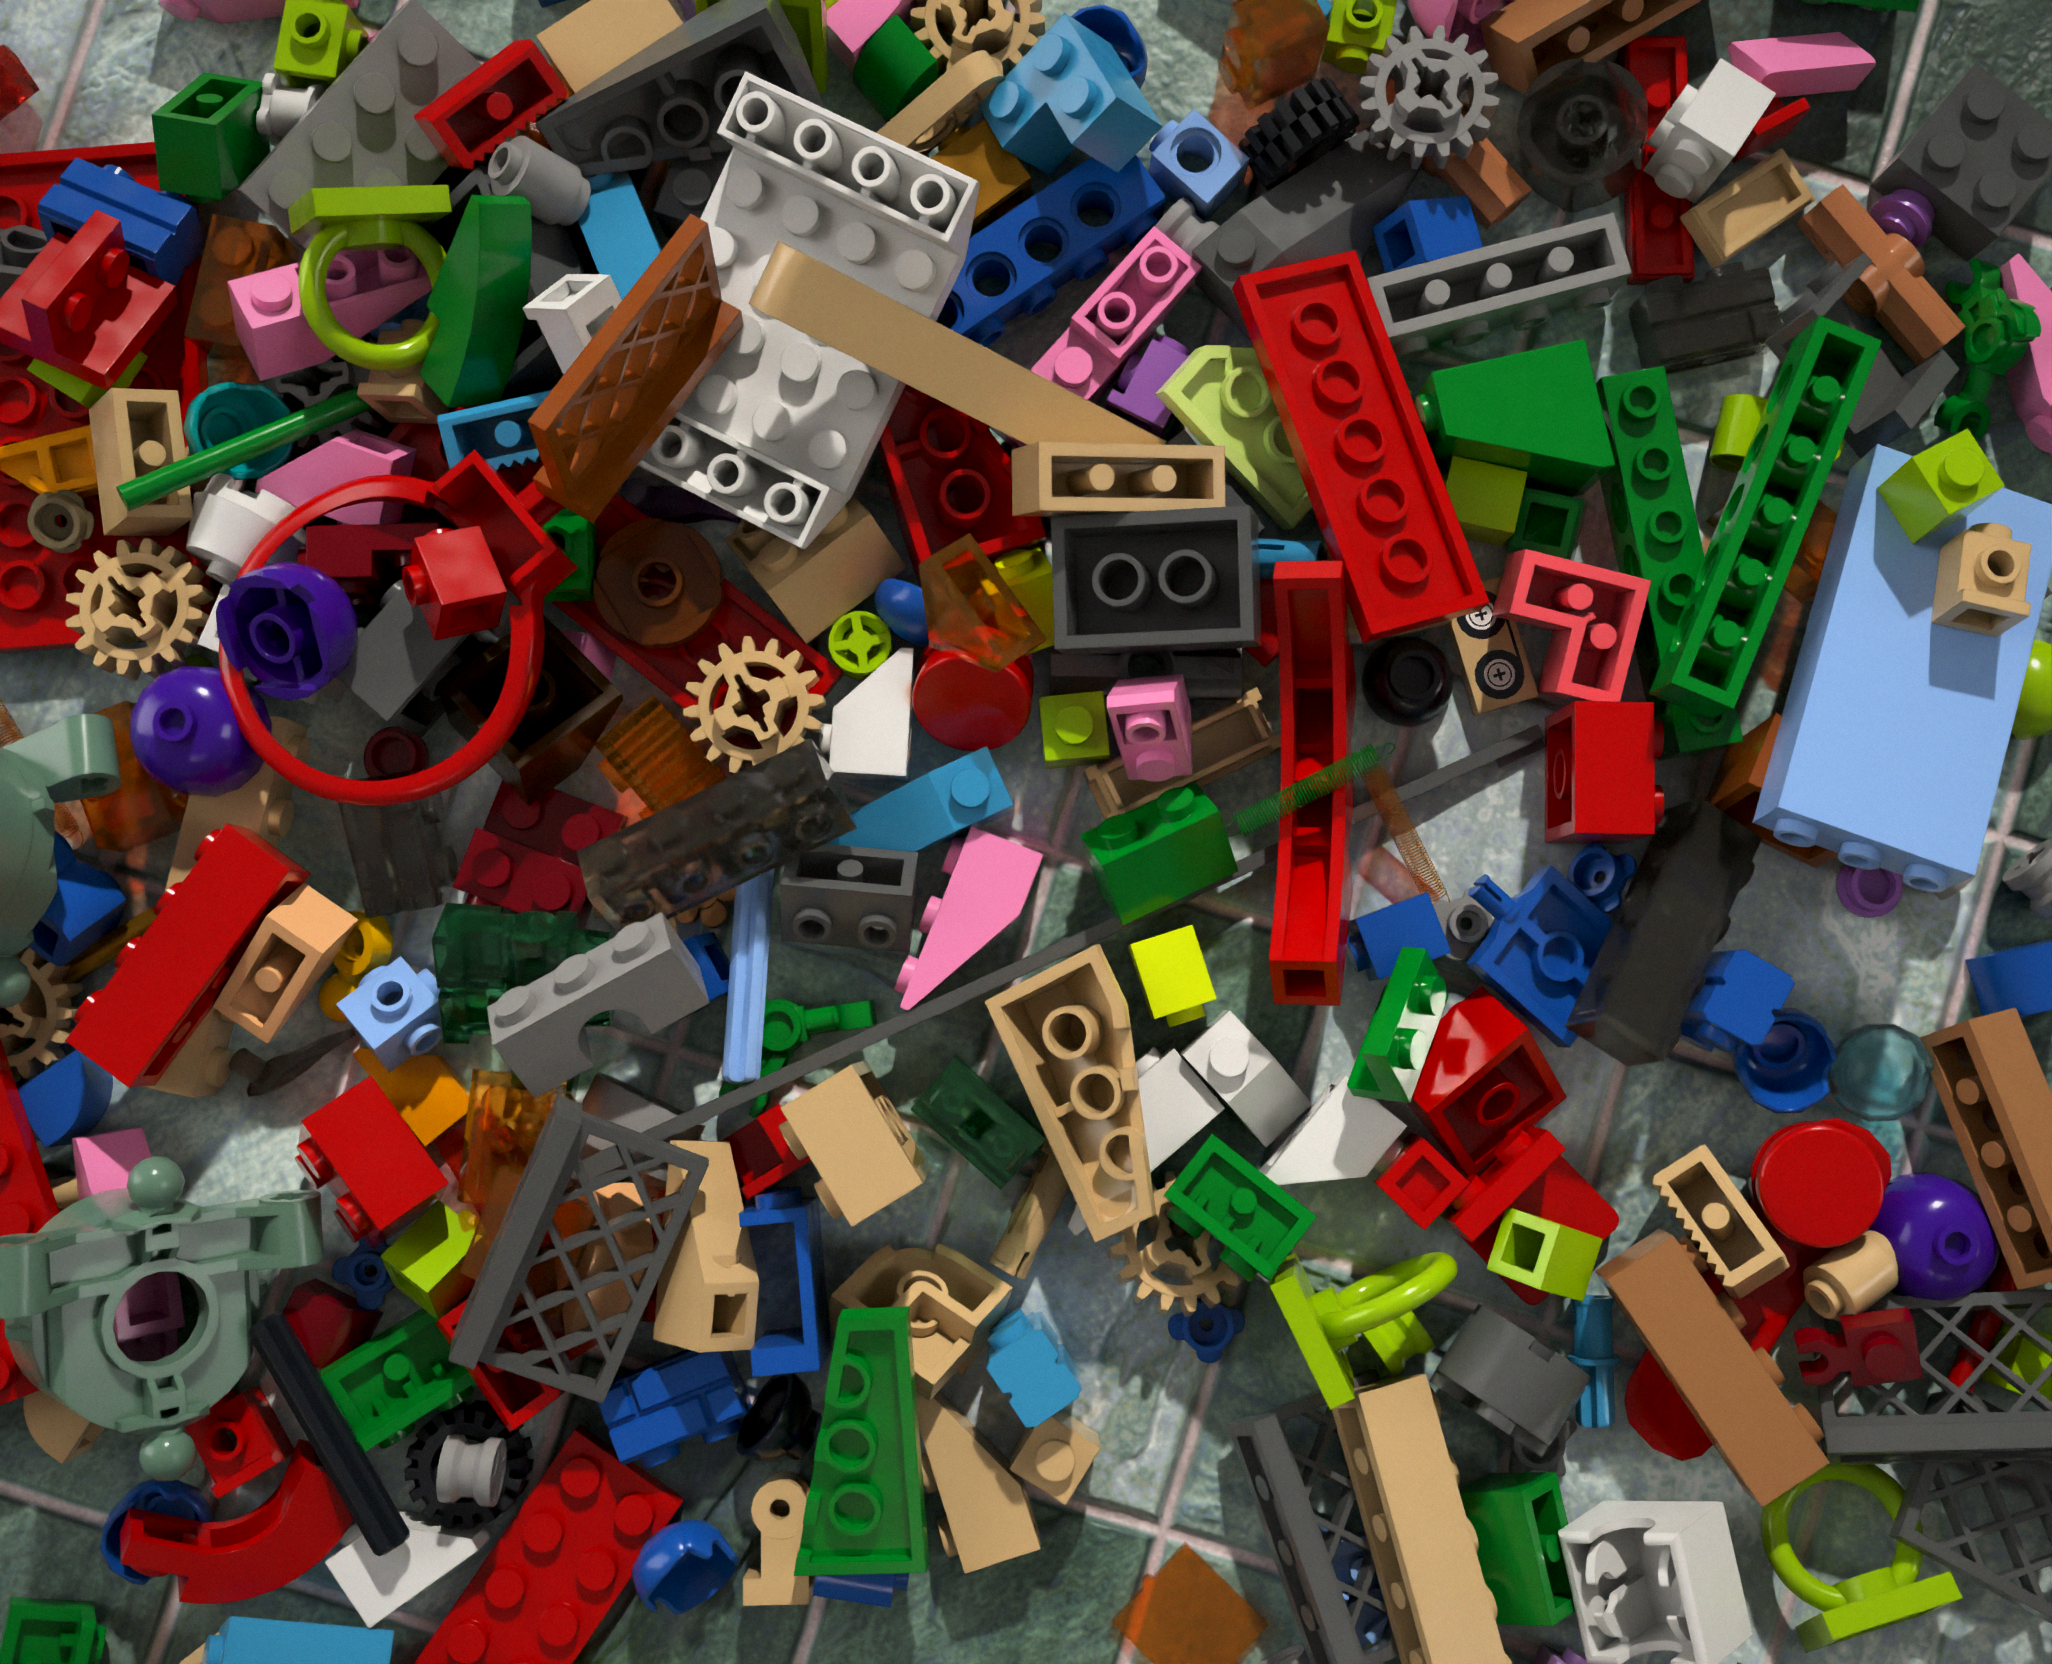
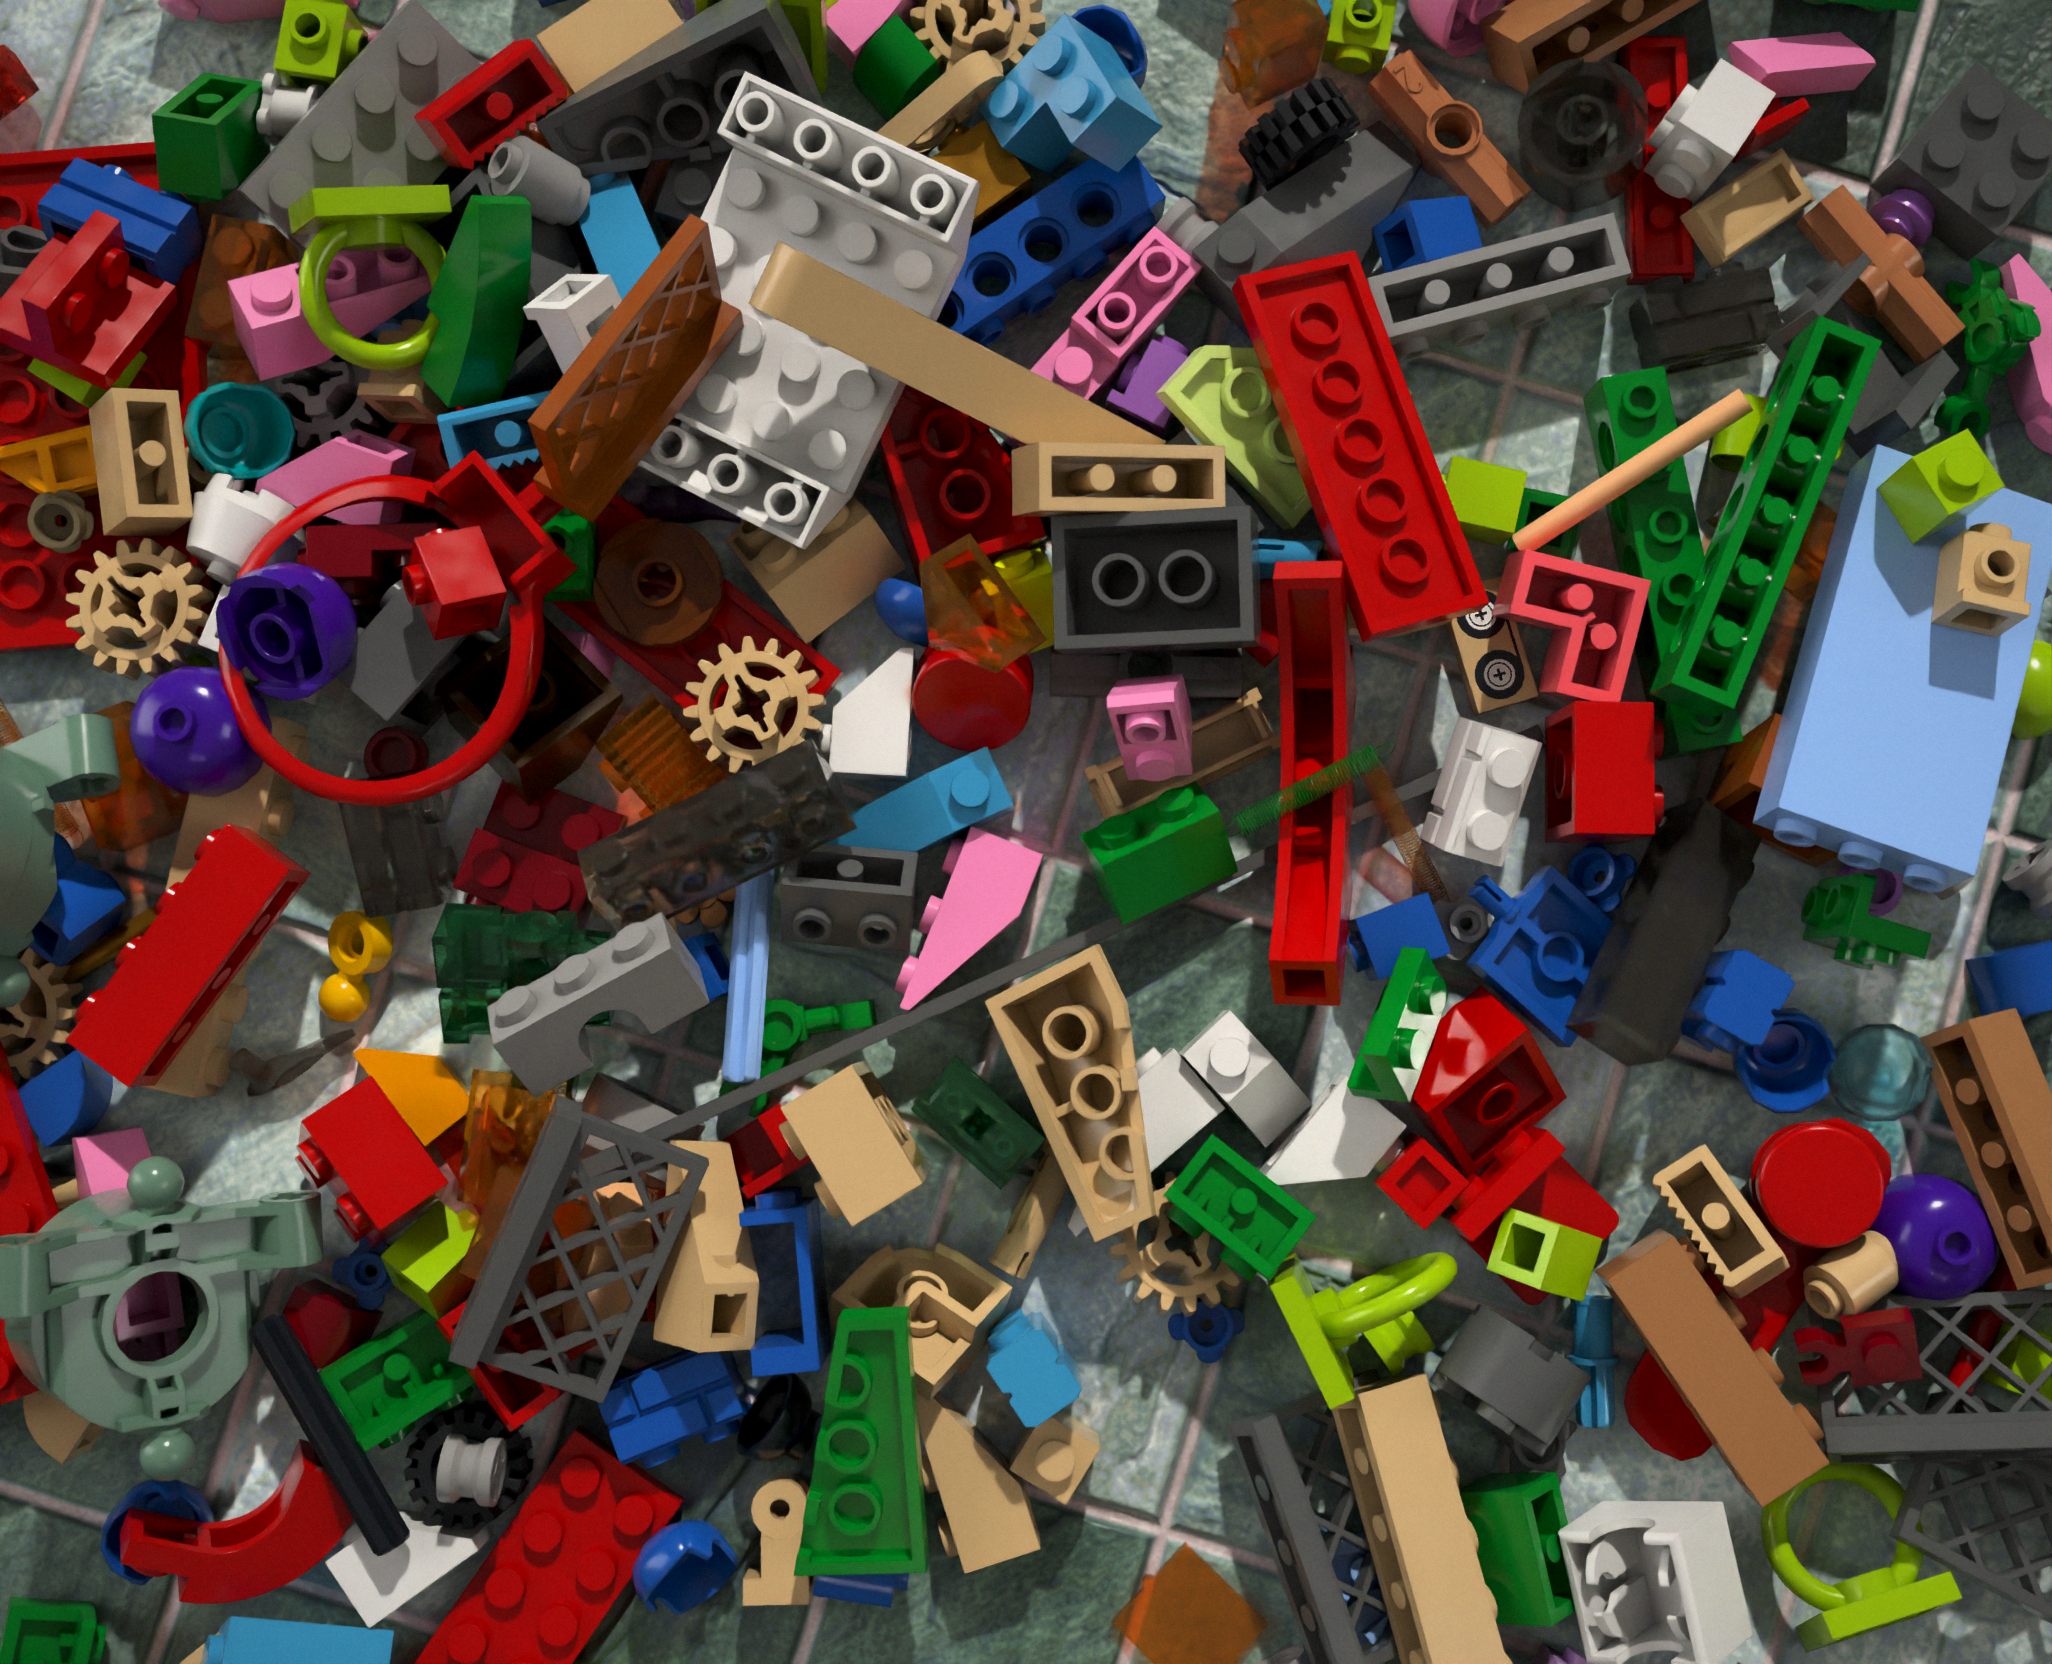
(241, 449): green bar -> none
(258, 1433): red brick -> none
(284, 961): light nougat slope -> none
(395, 1012): light blue brick -> none
(858, 634): lime wheel -> none
(1073, 729): lime brick -> none
(1173, 975): neon yellow brick -> none
(1200, 138): light blue brick -> none
(1407, 681): black piece -> none
(1434, 72): light grey gear -> none
(1480, 791): none -> white brick
(1524, 414): green slope -> none
(1633, 471): none -> light nougat bar
(1840, 920): none -> green bracket

